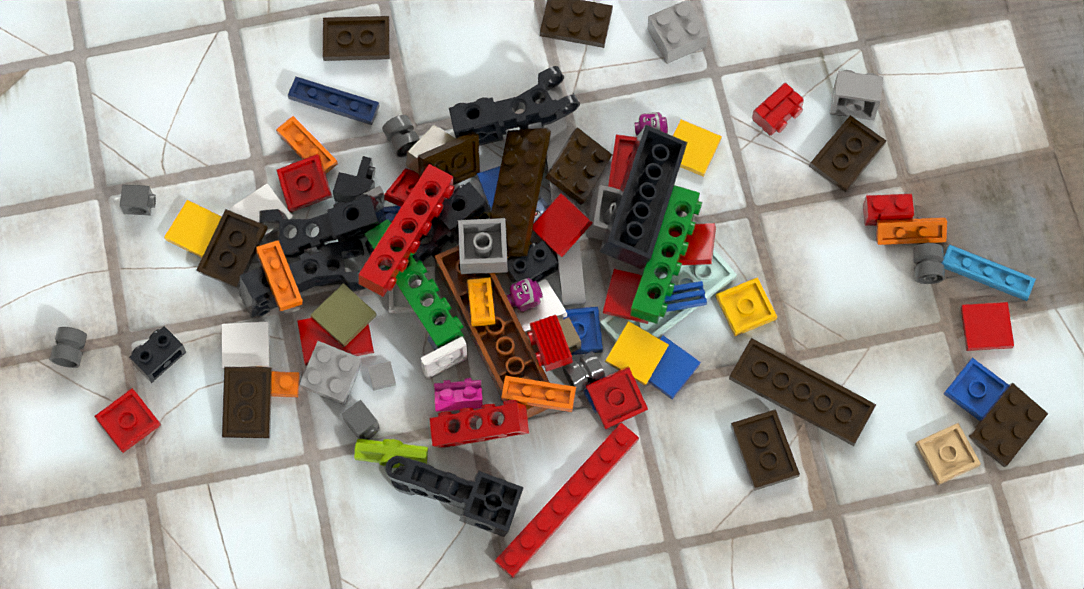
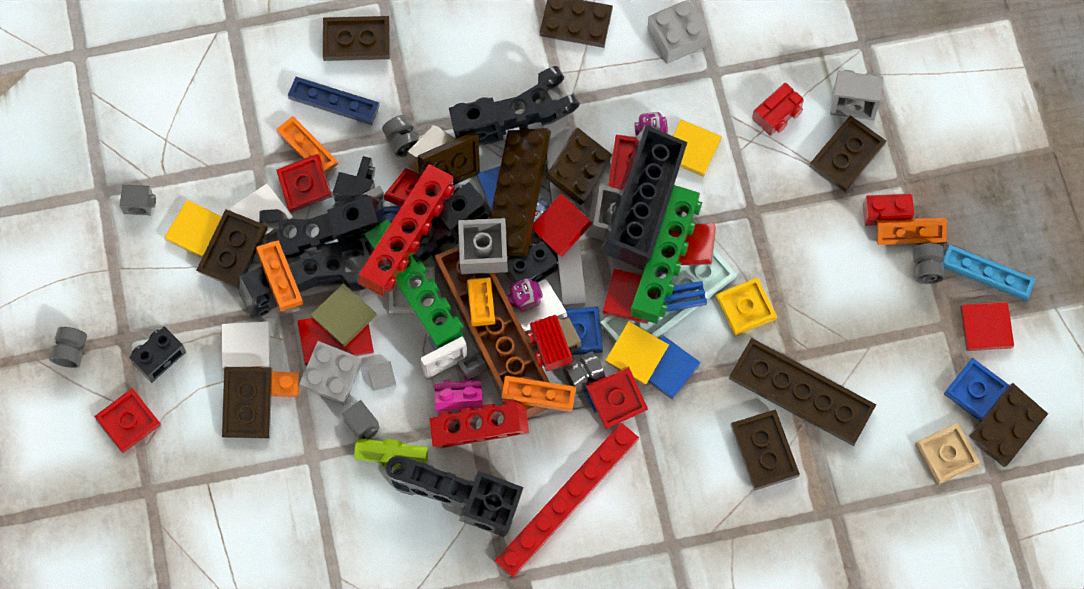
(472, 366): none -> dark grey plate

